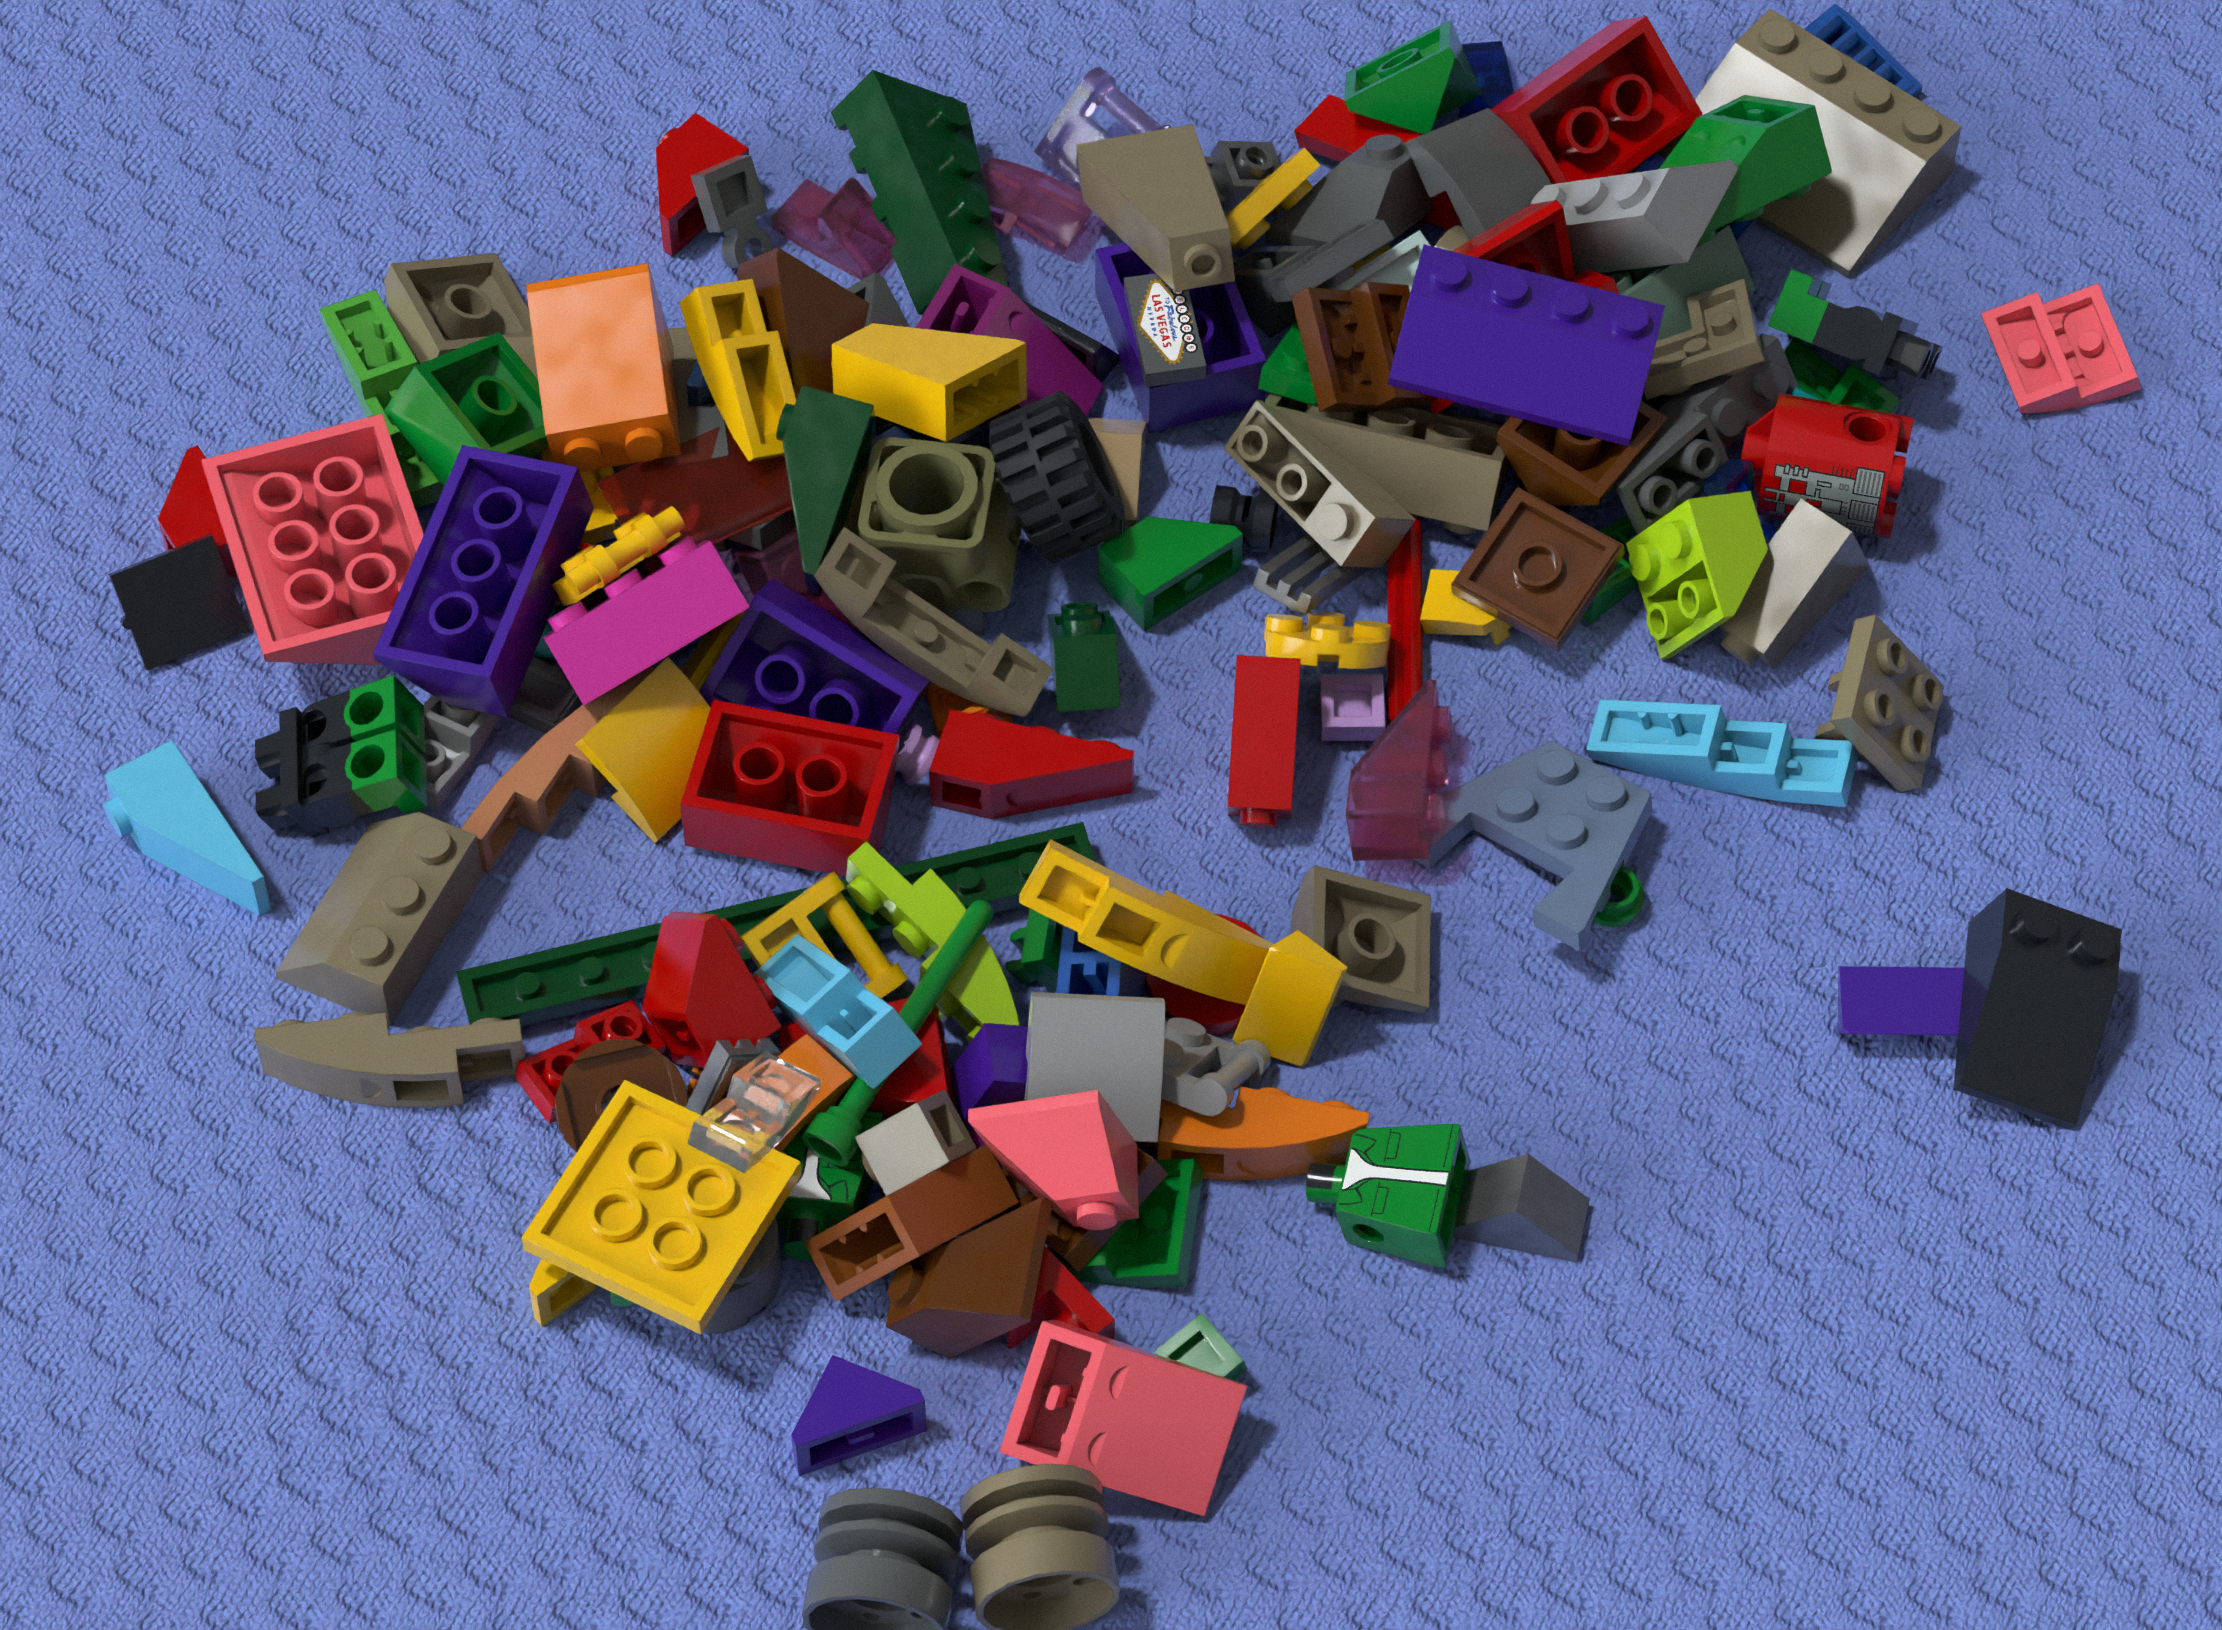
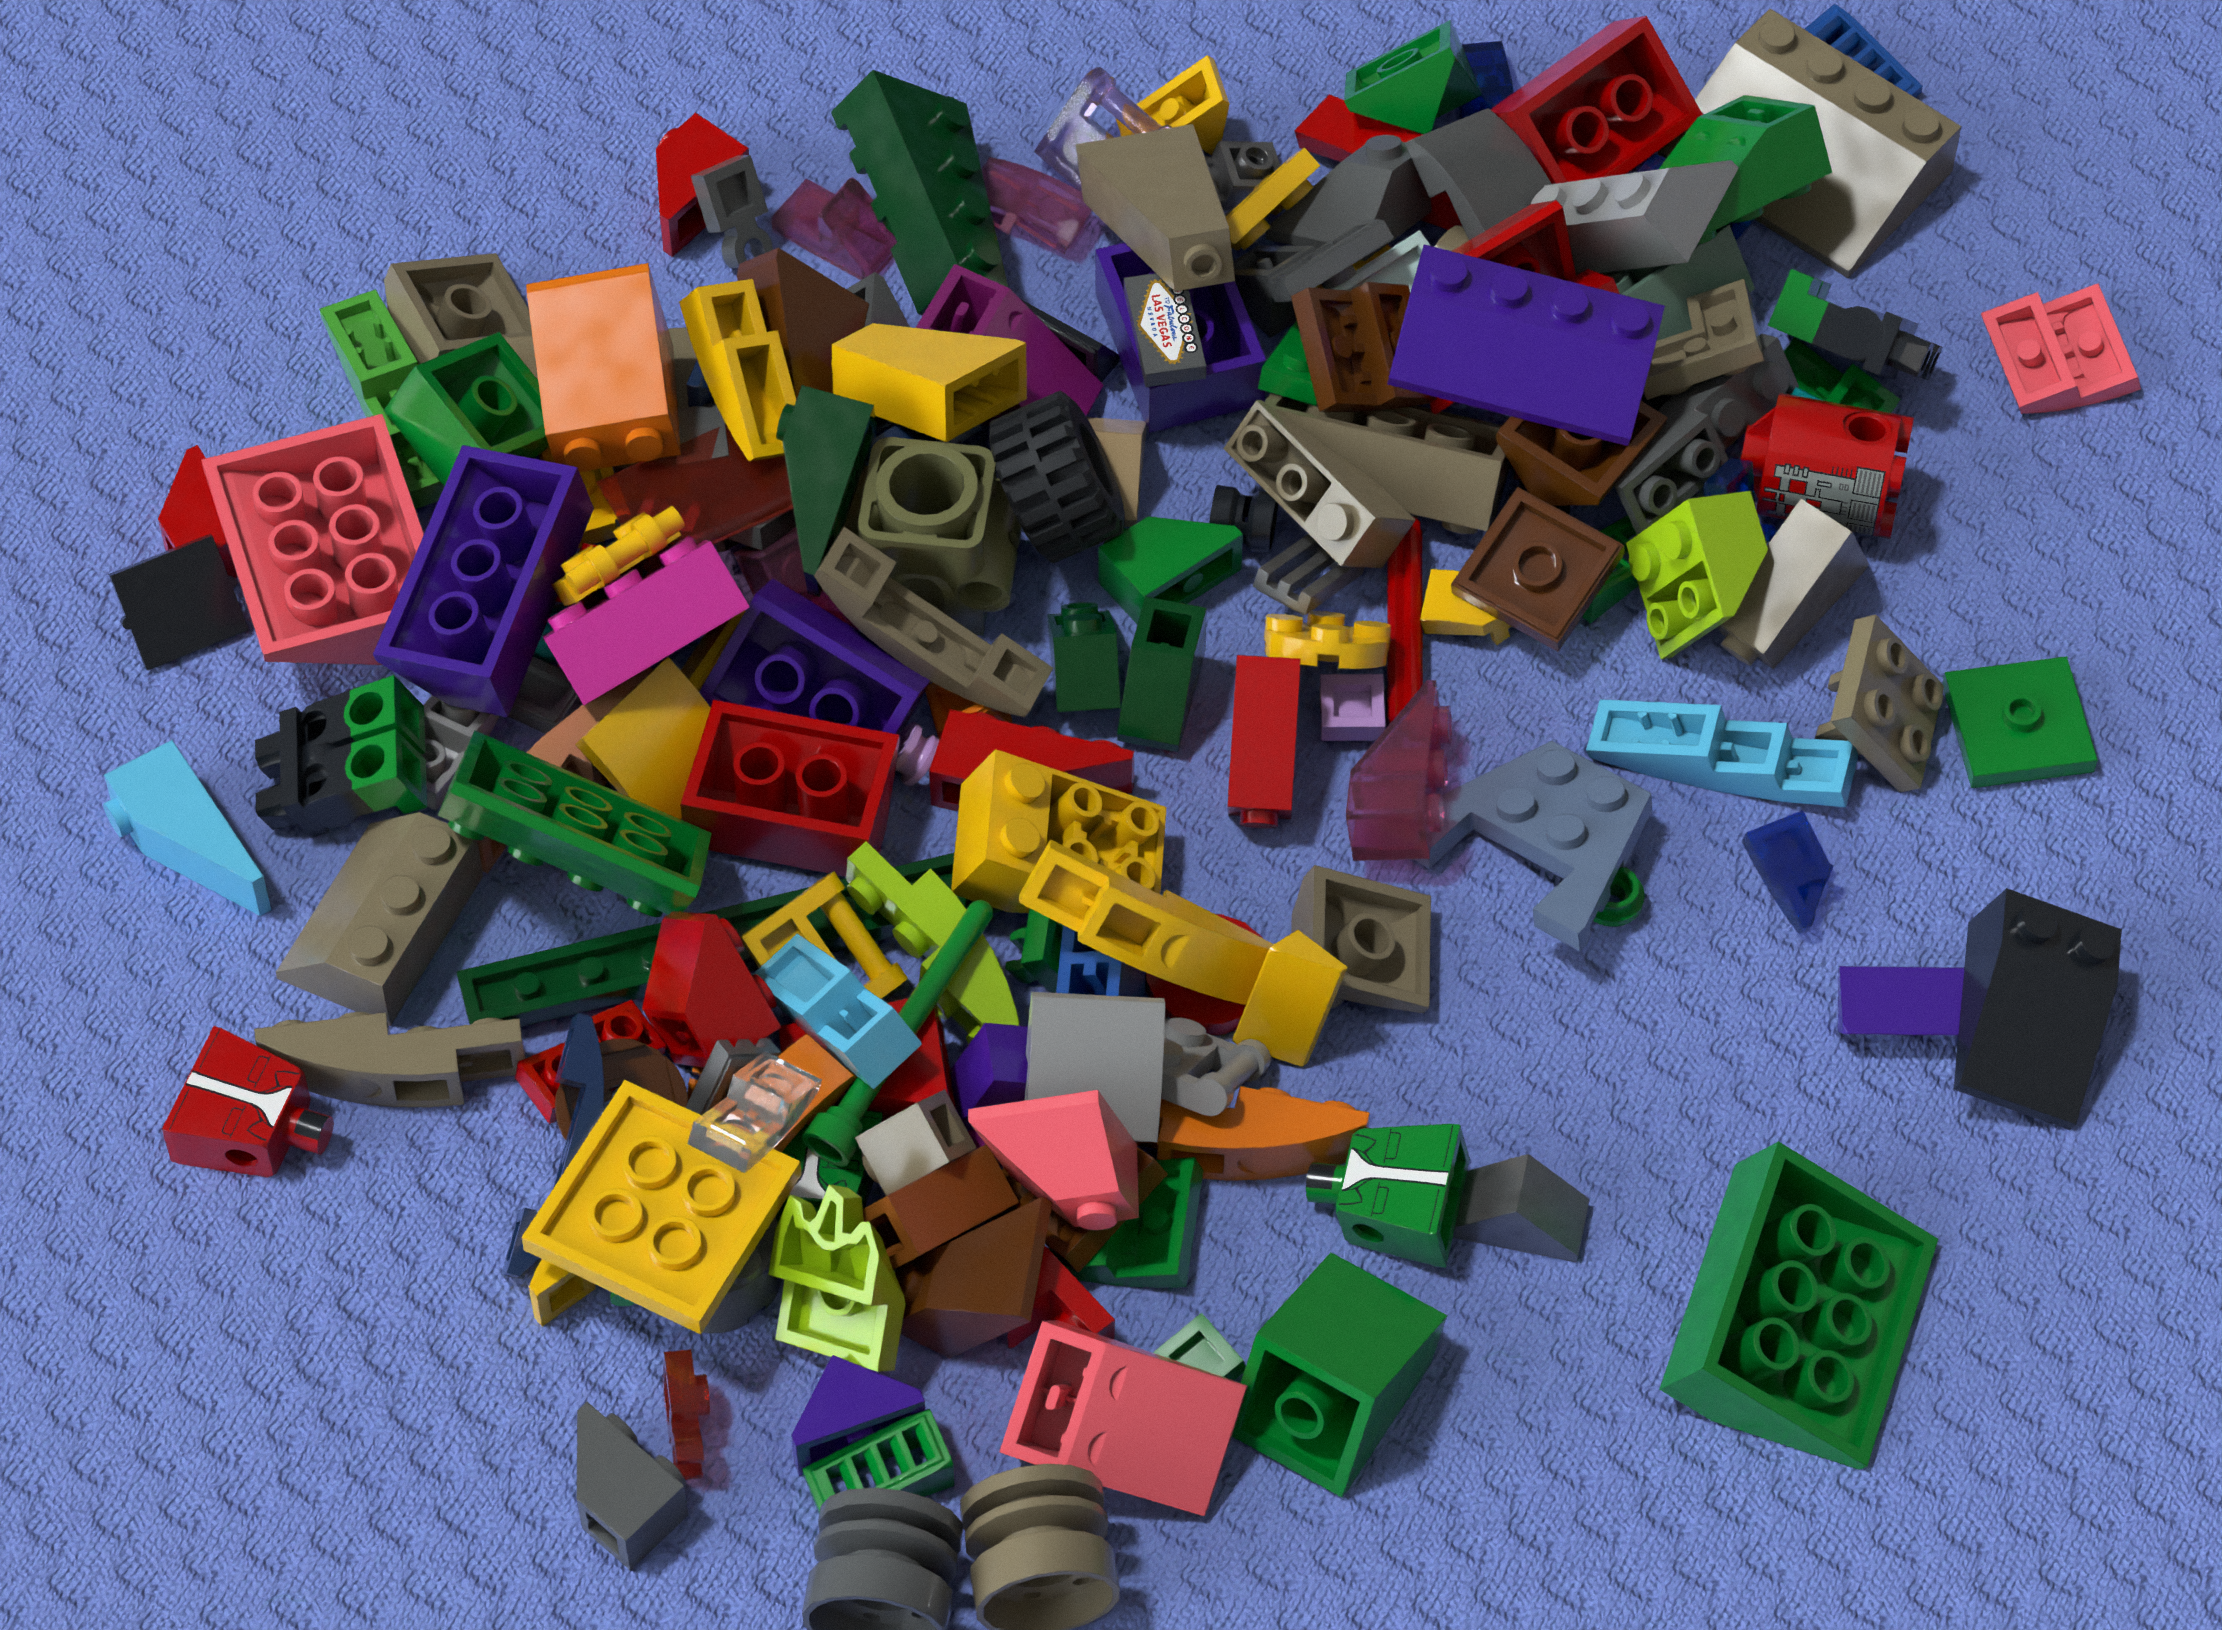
(242, 1110): none -> red torso
(576, 827): none -> green slope
(579, 1068): none -> dark blue slope
(622, 1491): none -> dark grey slope
(684, 1400): none -> clear red plate
(837, 1282): none -> lime plate
(892, 1441): none -> green slope
(1018, 805): none -> yellow slope
(1162, 673): none -> dark green slope
(1188, 99): none -> yellow slope
(1335, 1372): none -> green slope
(1790, 866): none -> clear blue slope
(1799, 1309): none -> green slope
(2019, 722): none -> green plate

